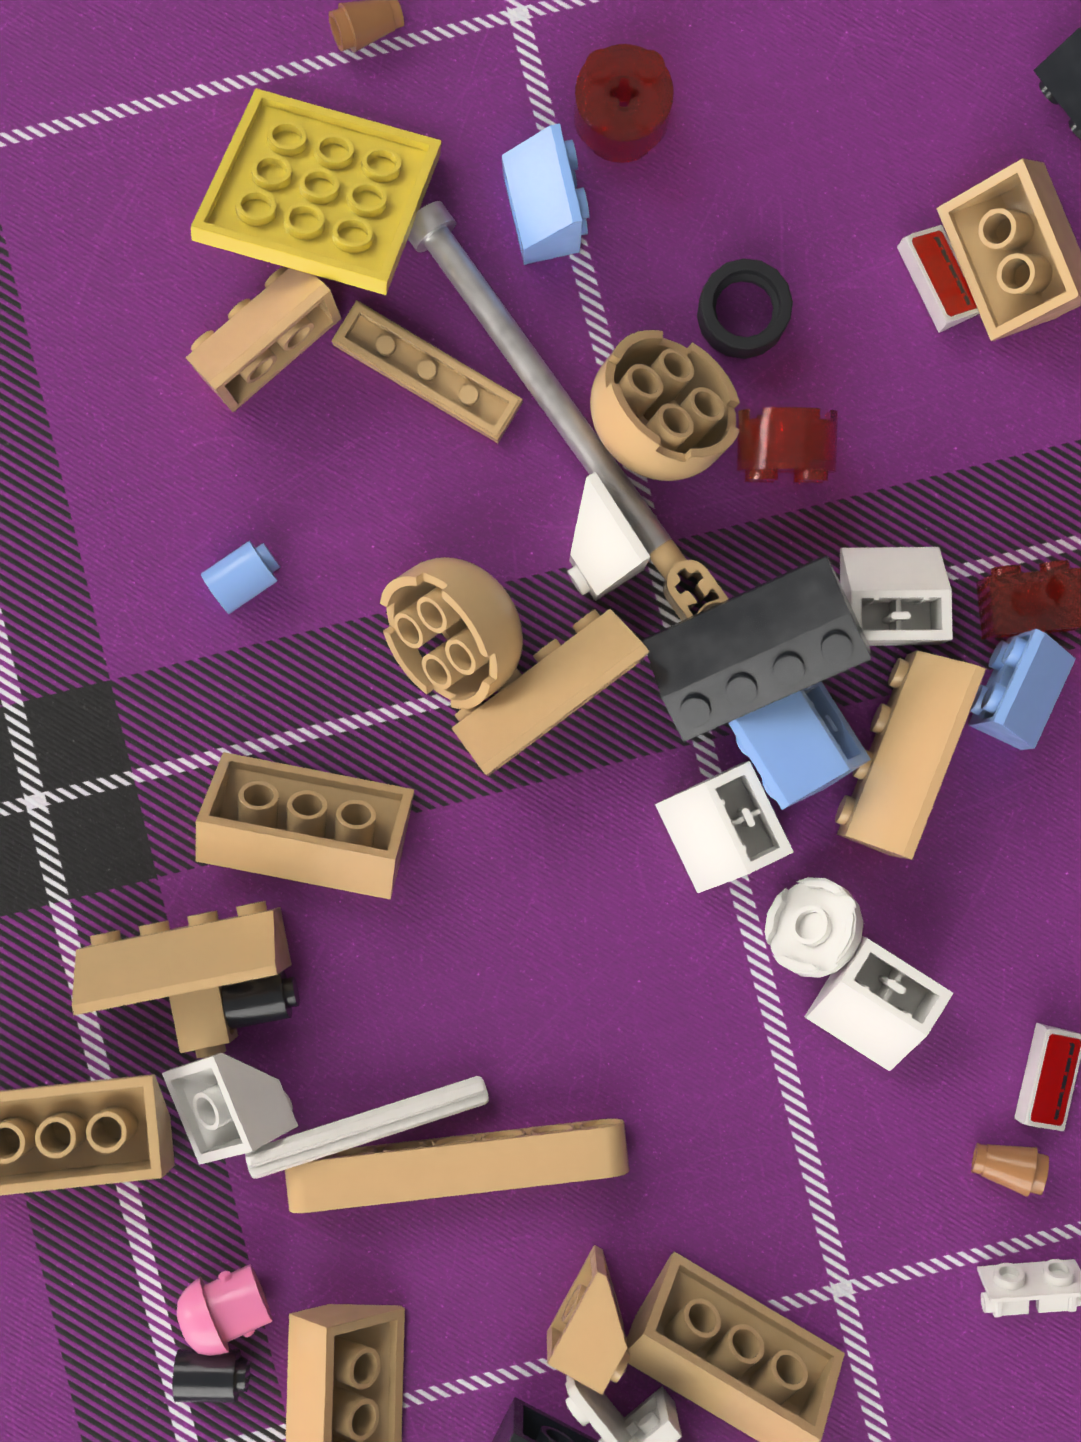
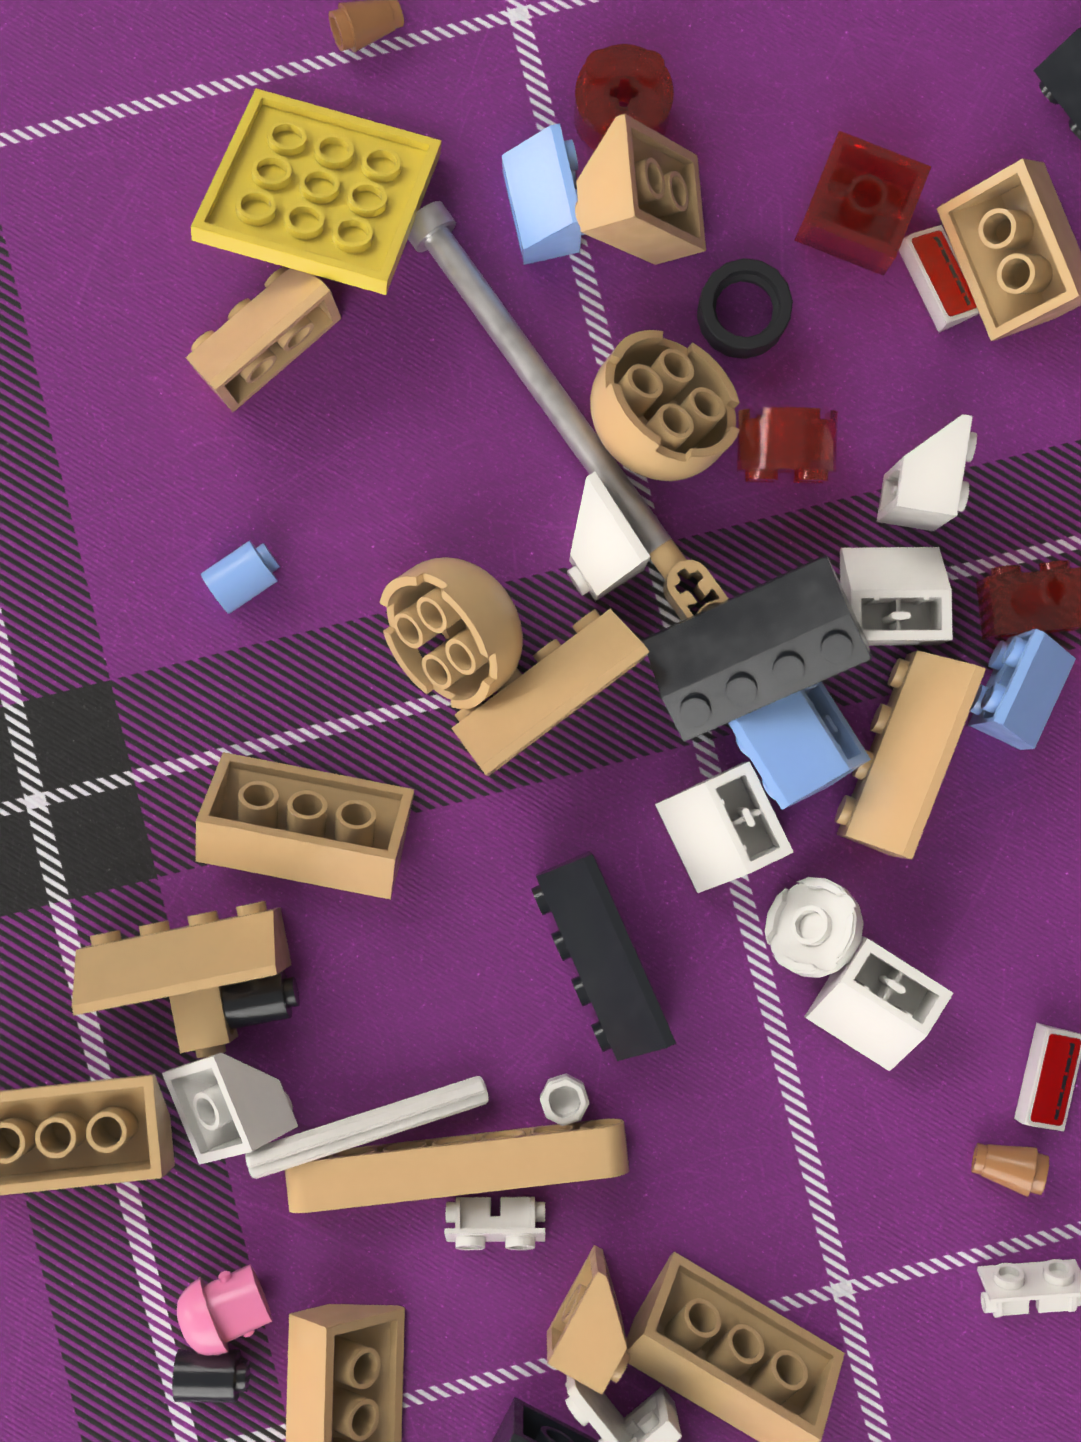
(427, 371): tan tile -> none
(513, 1226): none -> white hinge
(564, 1099): none -> white tile
(604, 958): none -> black slope
(642, 194): none -> tan slope
(862, 203): none -> clear red brick
(928, 482): none -> white slope

